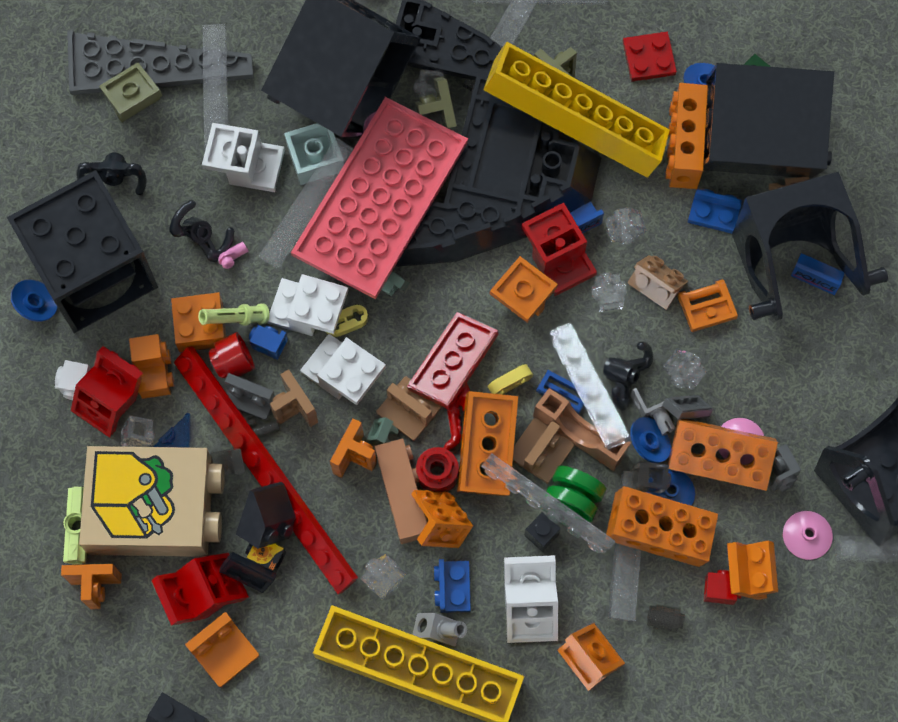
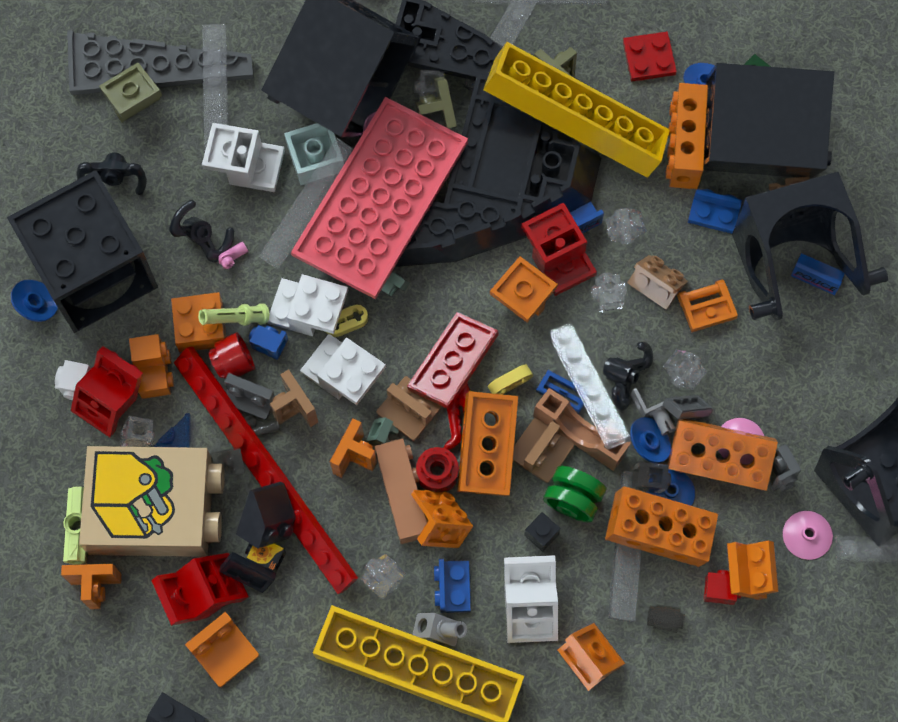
(541, 499): clear plate -> none

